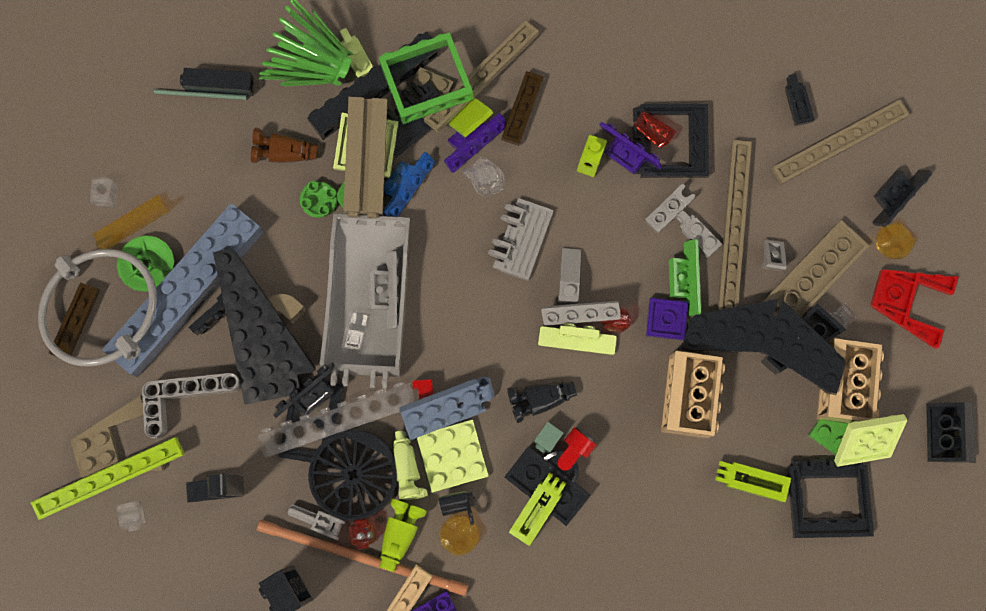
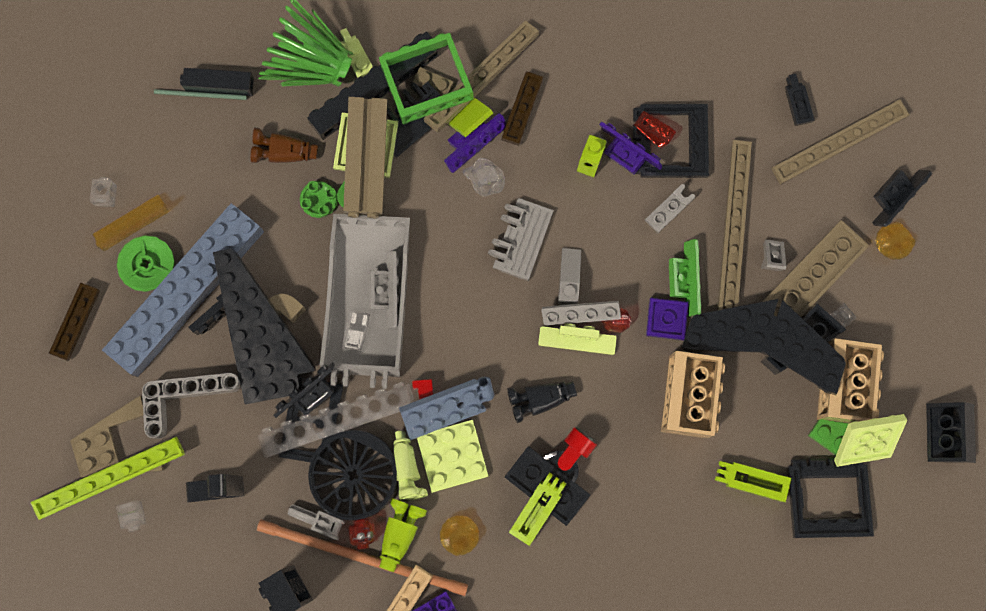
(126, 344): light grey piece -> none
(404, 183): blue bracket -> none
(457, 503): black piece -> none
(547, 438): sand green brick -> none
(694, 229): light grey hinge -> none
(895, 296): red wing -> none

